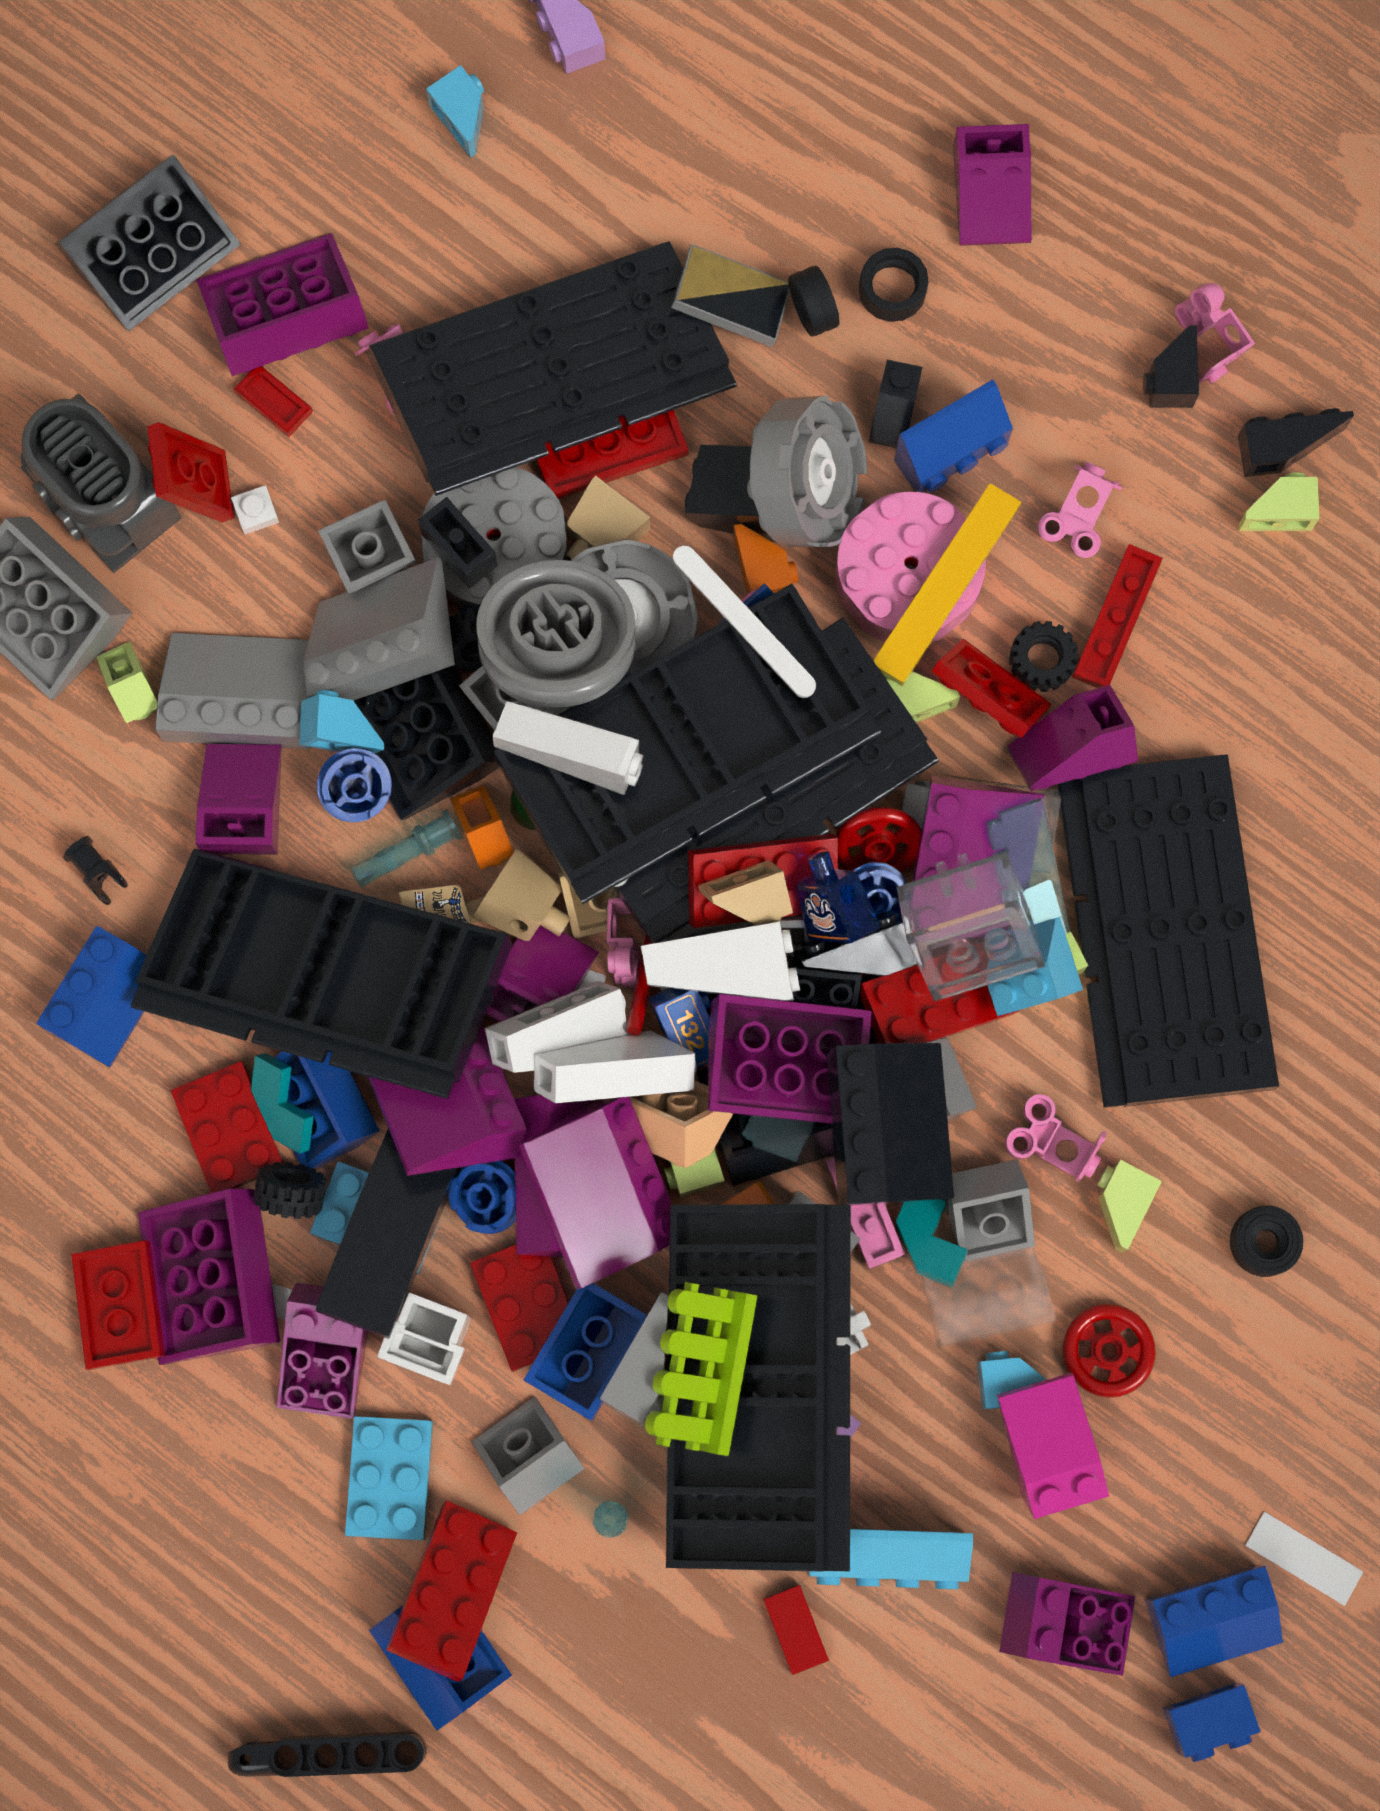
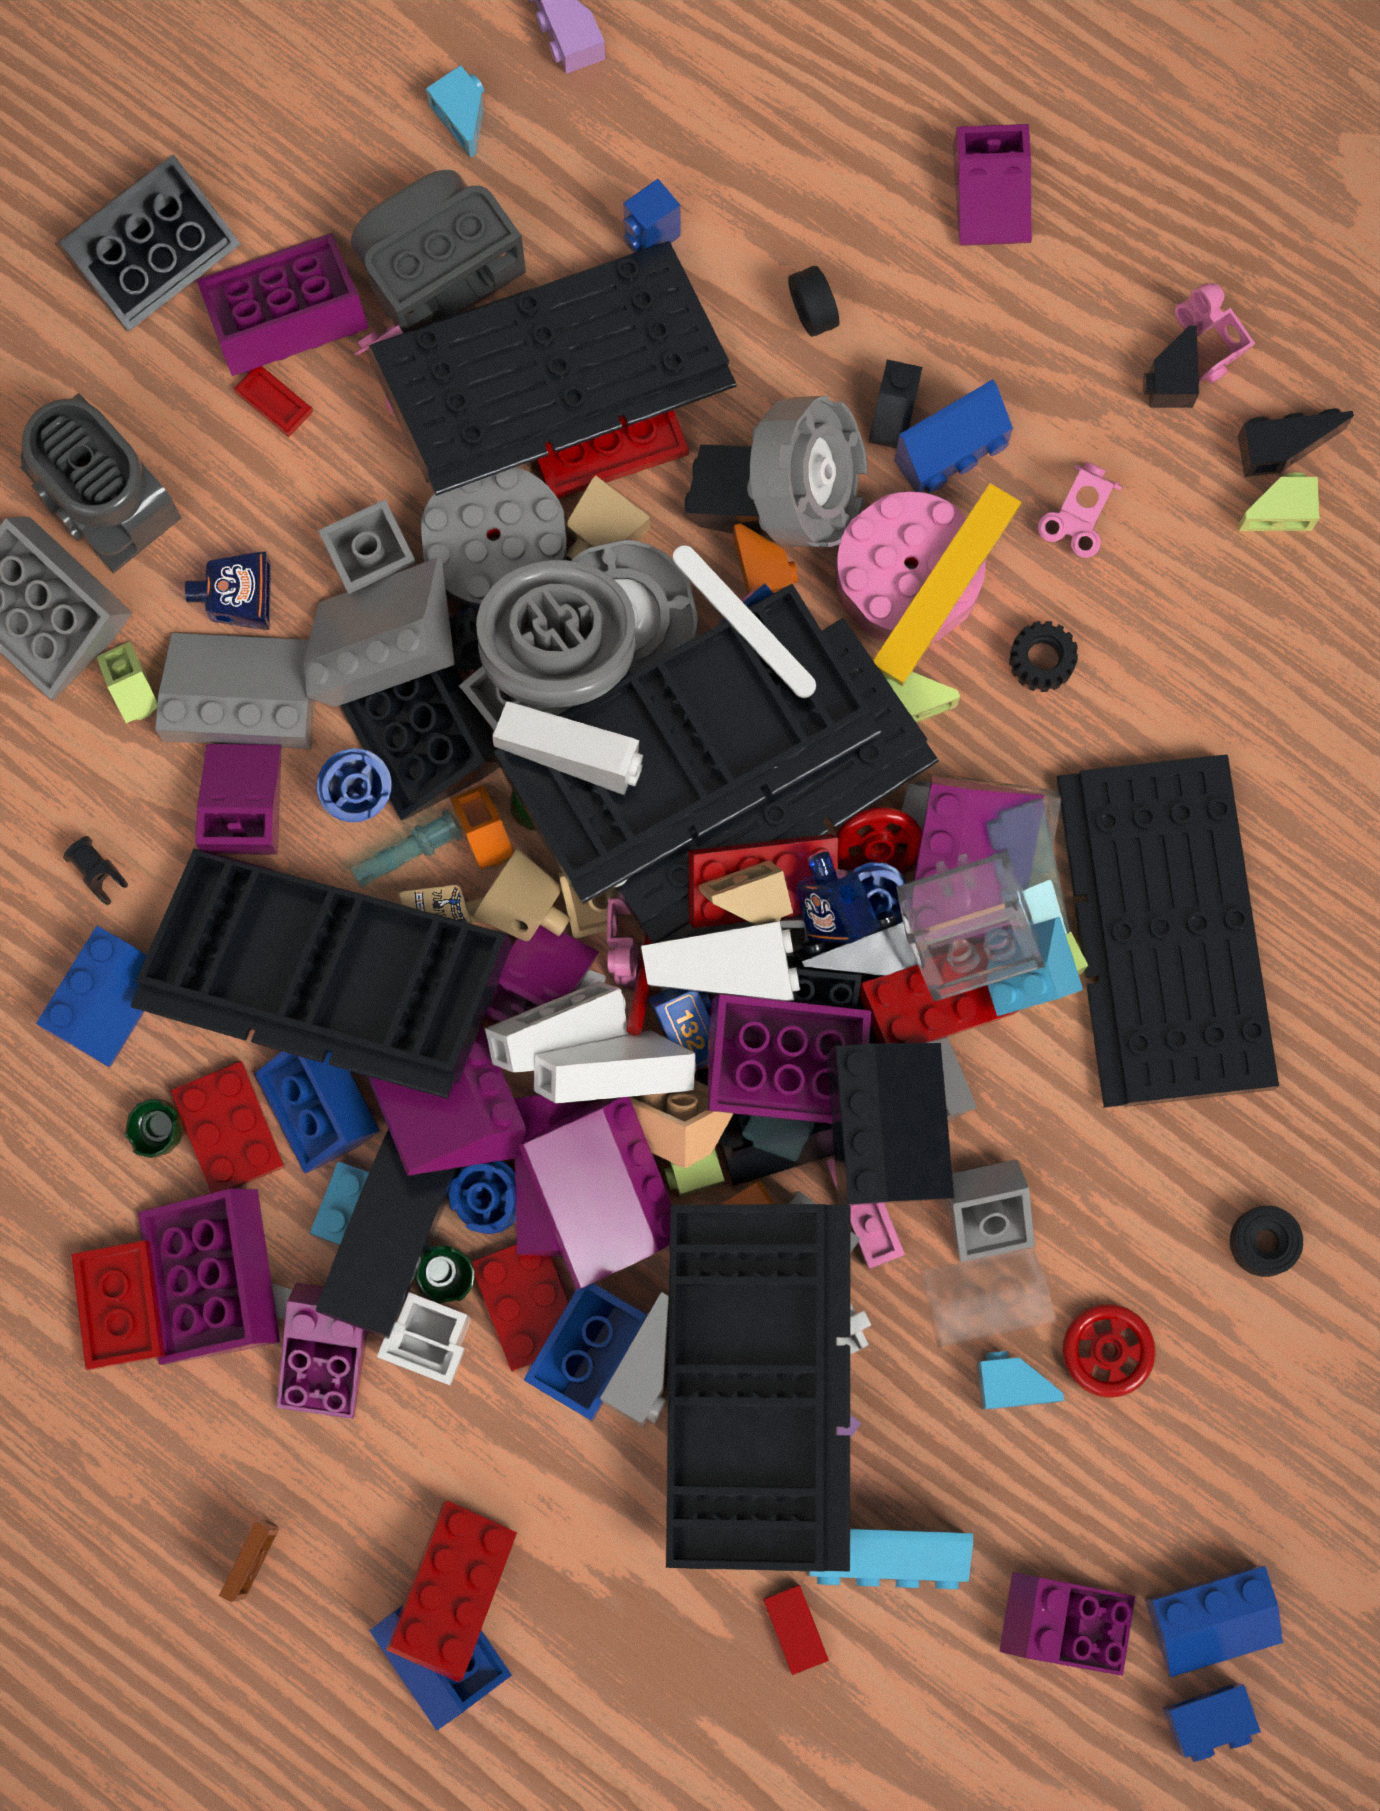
(154, 1128): none -> dark green hair
(190, 472): red plate -> none
(235, 590): none -> clear blue torso
(249, 1561): none -> dark orange tile
(255, 509): white plate -> none
(266, 1762): black piece -> none
(284, 1120): teal tile -> none
(289, 1190): black tyre -> none
(336, 724): medium azure slope -> none
(389, 1478): medium azure plate -> none
(437, 249): none -> dark grey brick
(445, 1274): none -> dark green hair
(457, 542): black brick -> none
(527, 1455): light grey slope -> none
(610, 1519): clear light blue pin -> none
(651, 217): none -> blue brick
(720, 1372): lime fence -> none
(731, 295): tile -> none
(899, 259): black tyre -> none
(929, 1254): teal tile -> none
(991, 688): red plate -> none
(1046, 1134): bright pink piece -> none
(1052, 1446): dark pink slope -> none
(1076, 740): magenta slope -> none
(1117, 617): red plate -> none
(1125, 1200): yellowish green slope -> none
(1304, 1558): white sticker -> none

